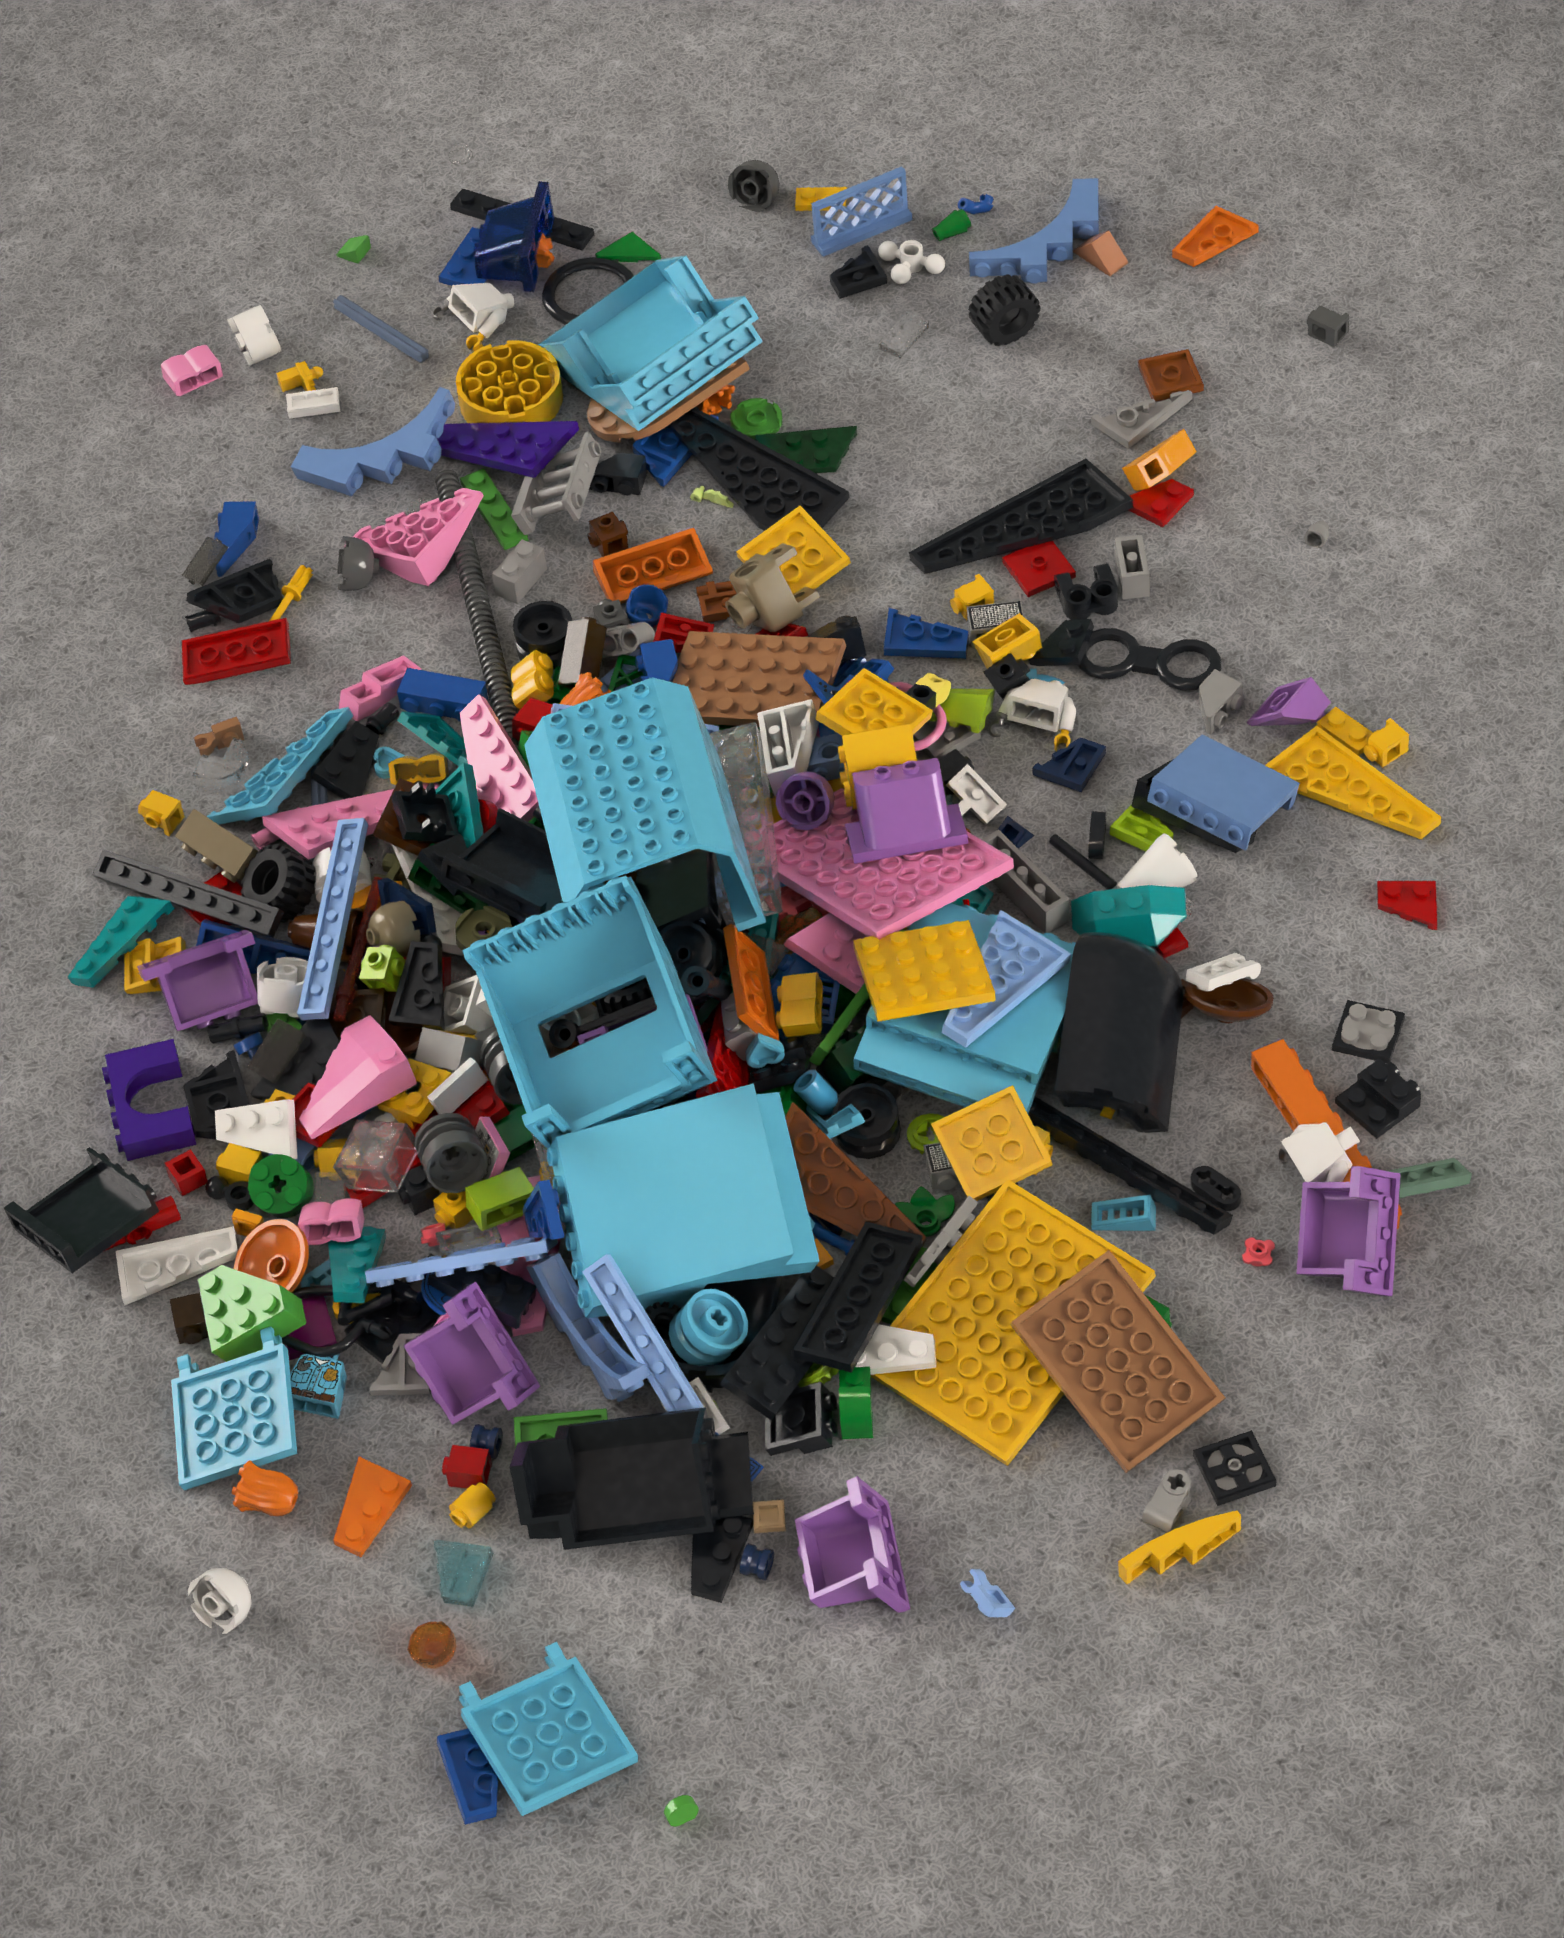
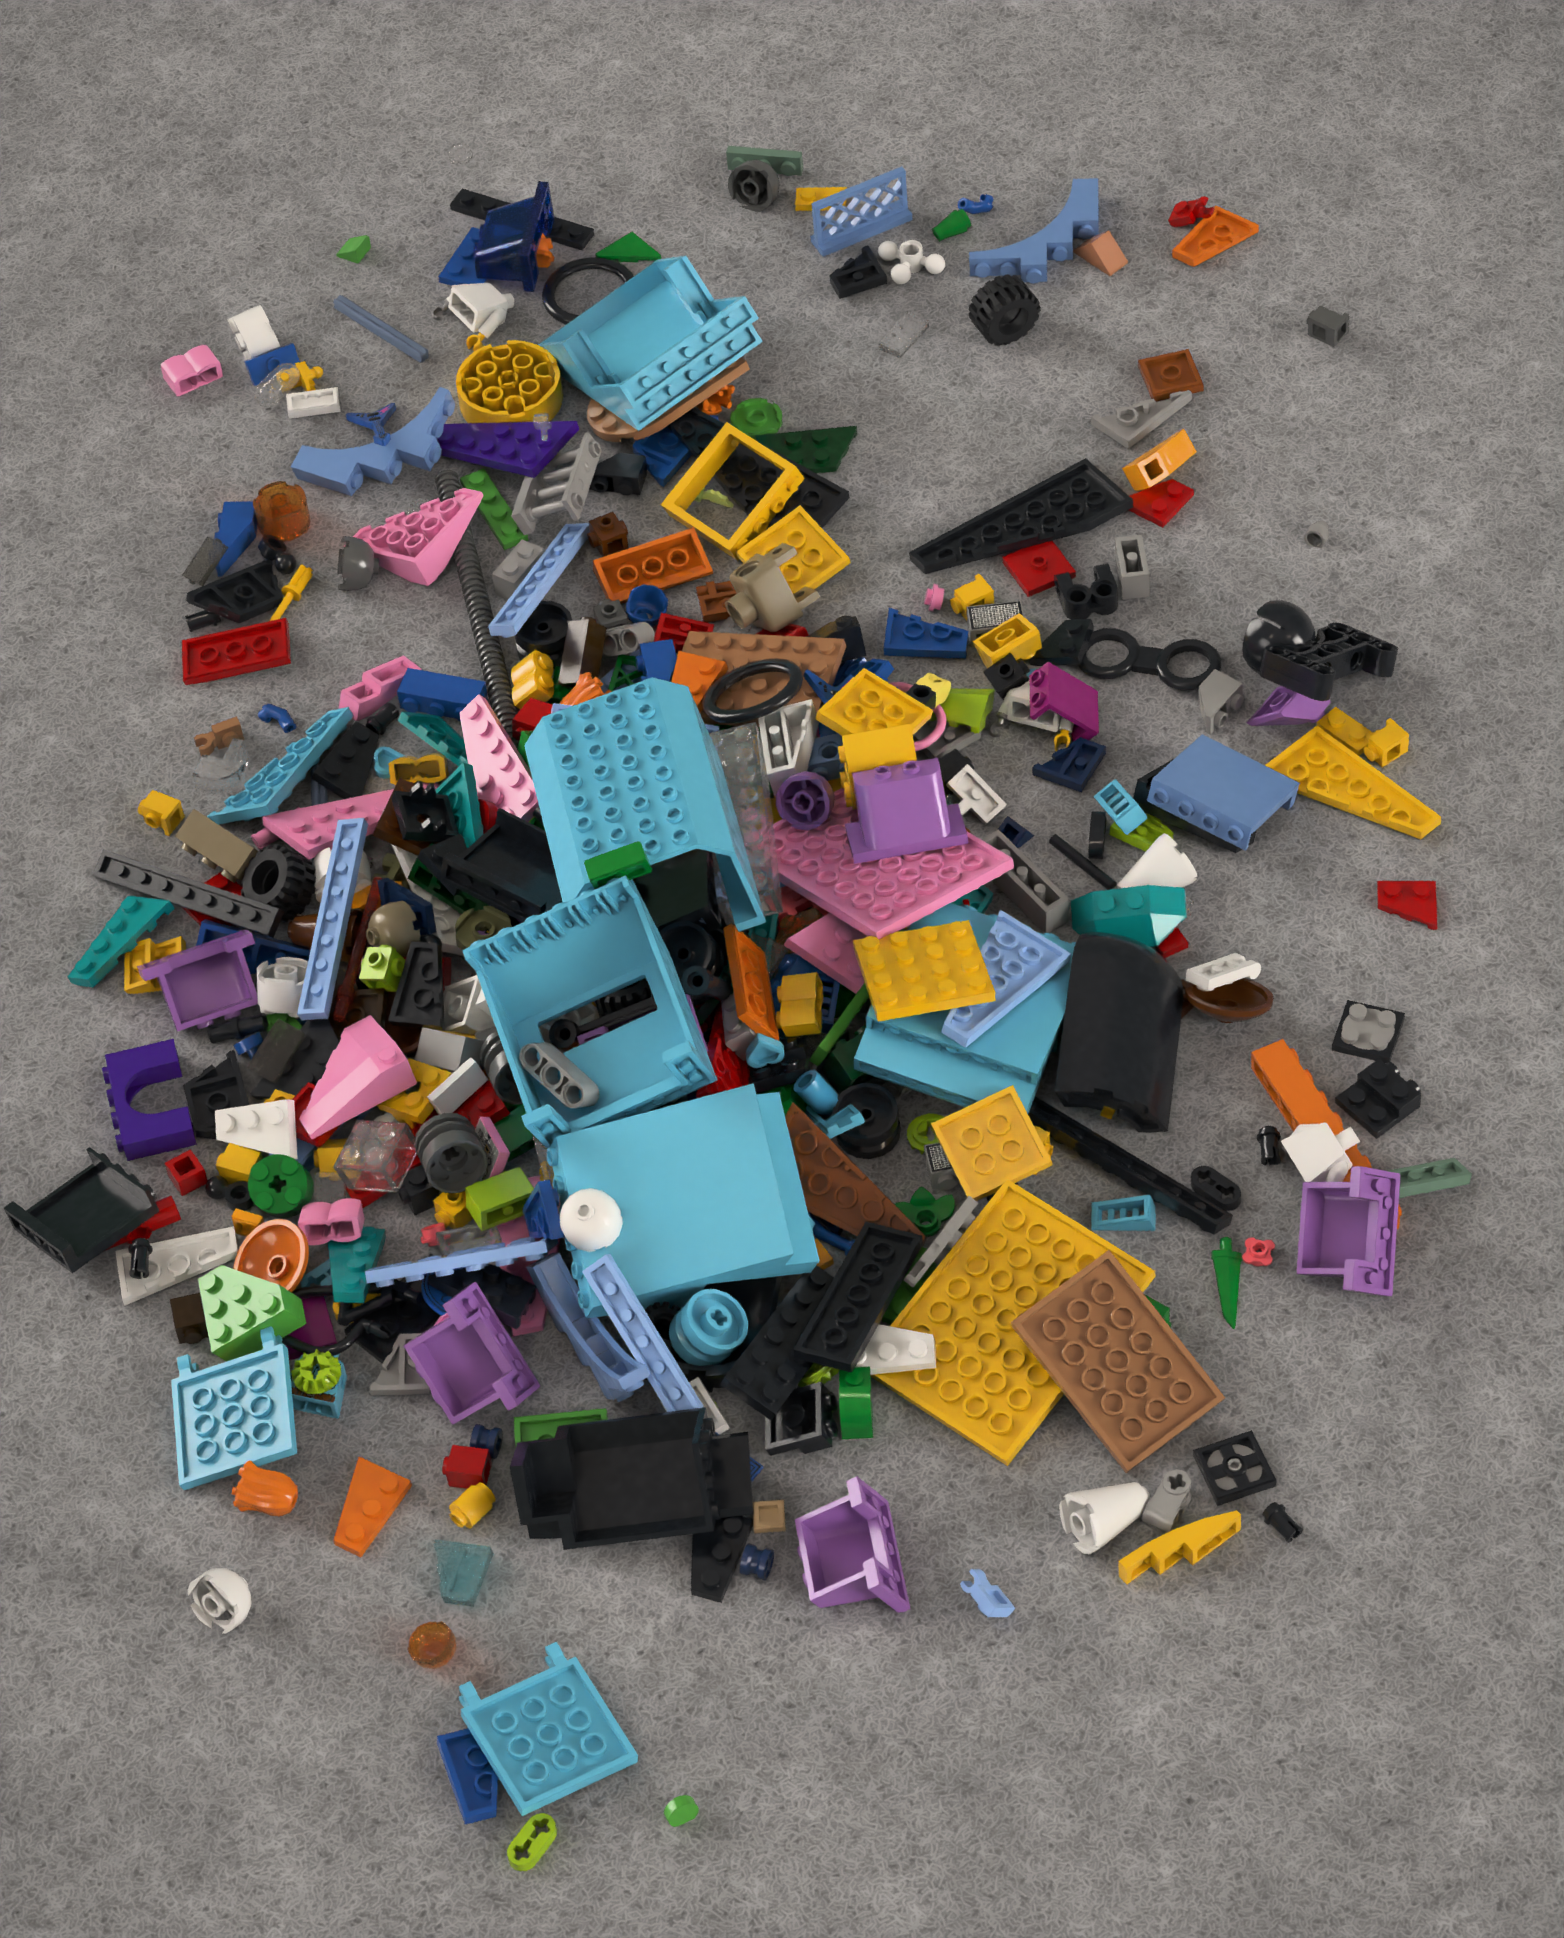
(140, 1251): none -> black pin
(265, 363): none -> blue plate
(275, 385): none -> clear plate
(275, 549): none -> black plate
(281, 715): none -> blue arm
(282, 511): none -> clear orange brick
(327, 1375): none -> lime gear
(375, 421): none -> blue piece
(537, 1846): none -> lime beam
(539, 580): none -> light blue plate
(541, 423): none -> clear hand
(547, 1074): none -> light grey beam
(590, 1219): none -> white cylinder
(623, 861): none -> green slope
(697, 674): none -> orange wing
(706, 467): none -> yellow window
(760, 710): none -> black wedge
(782, 161): none -> sand green plate
(934, 597): none -> bright pink plate
(1066, 696): none -> magenta panel
(1101, 1513): none -> white cone
(1121, 808): none -> medium azure slope
(1187, 212): none -> red plate
(1227, 1276): none -> green bar
(1268, 1139): none -> black pin
(1281, 1521): none -> black pin
(1311, 662): none -> black beam

